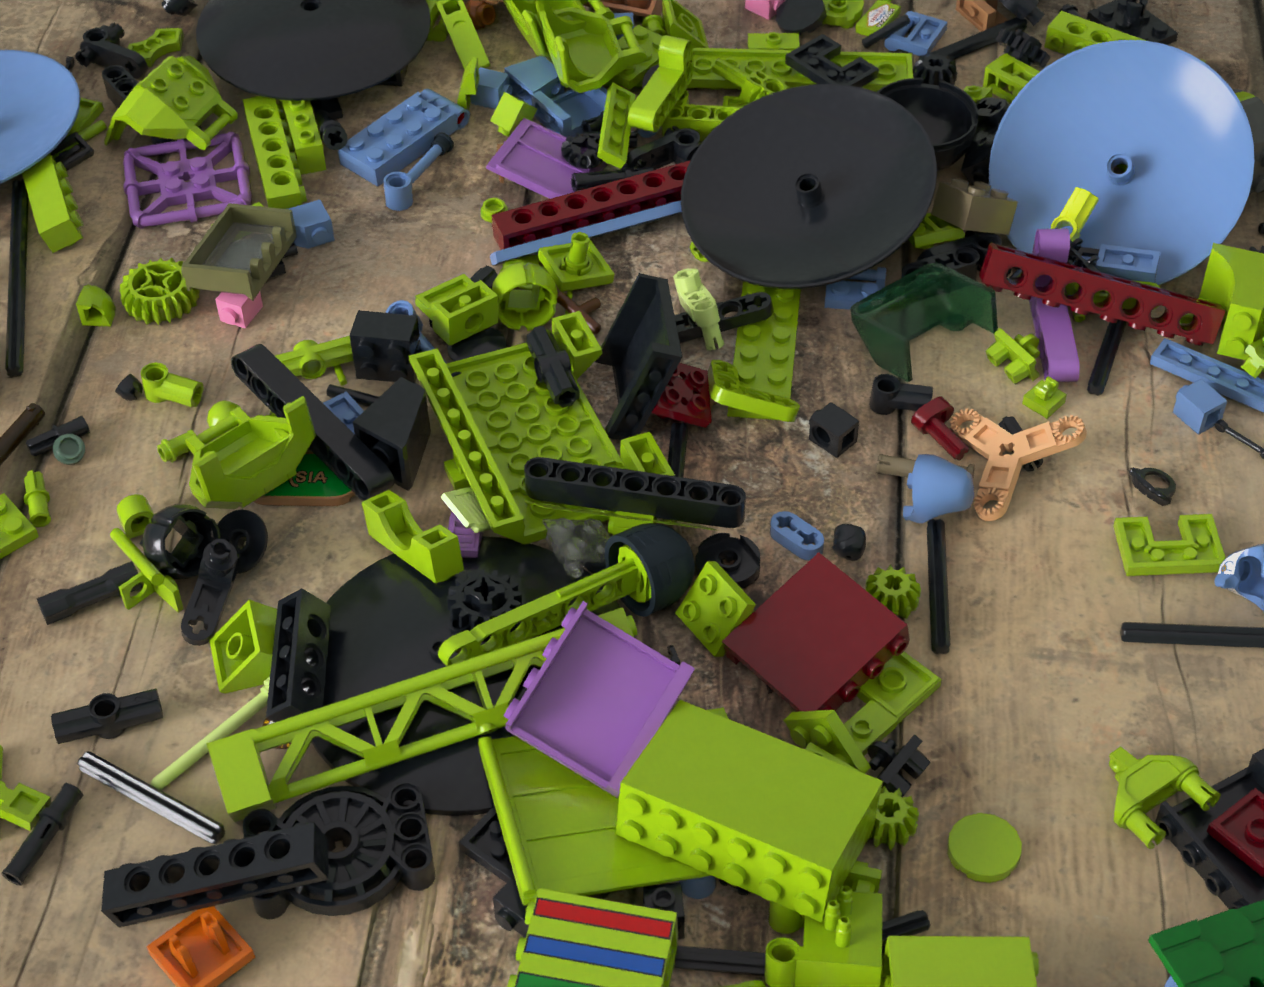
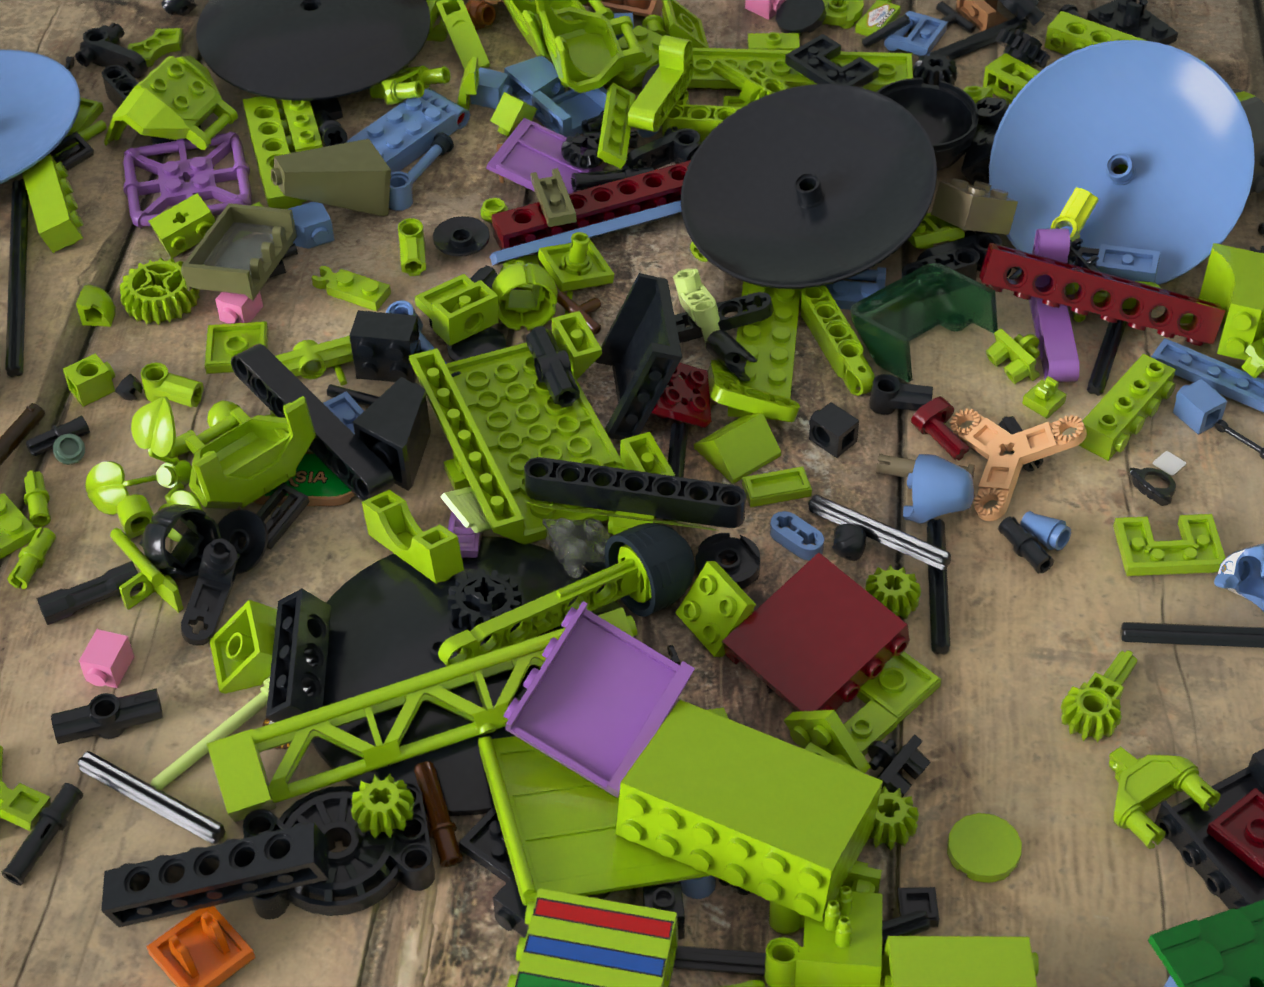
(31, 558): none -> lime pin
(90, 379): none -> lime brick
(106, 658): none -> bright pink brick
(153, 430): none -> lime plant
(183, 225): none -> lime brick
(229, 340): none -> lime tile
(301, 502): none -> black tile
(337, 175): none -> olive slope
(352, 287): none -> lime plate
(382, 806): none -> lime gear
(409, 83): none -> lime connector
(412, 246): none -> lime piece
(442, 828): none -> reddish brown axle
(461, 236): none -> black dish
(554, 199): none -> olive hinge
(729, 353): none -> black piece
(740, 447): none -> lime slope
(776, 486): none -> lime tile
(836, 339): none -> lime piece
(881, 532): none -> axle
(919, 899): none -> black tile
(953, 17): none -> black piece
(1026, 545): none -> black pin
(1049, 531): none -> medium blue cone
(1096, 705): none -> lime gear
(1127, 406): none -> lime brick
(1169, 463): none -> white sticker

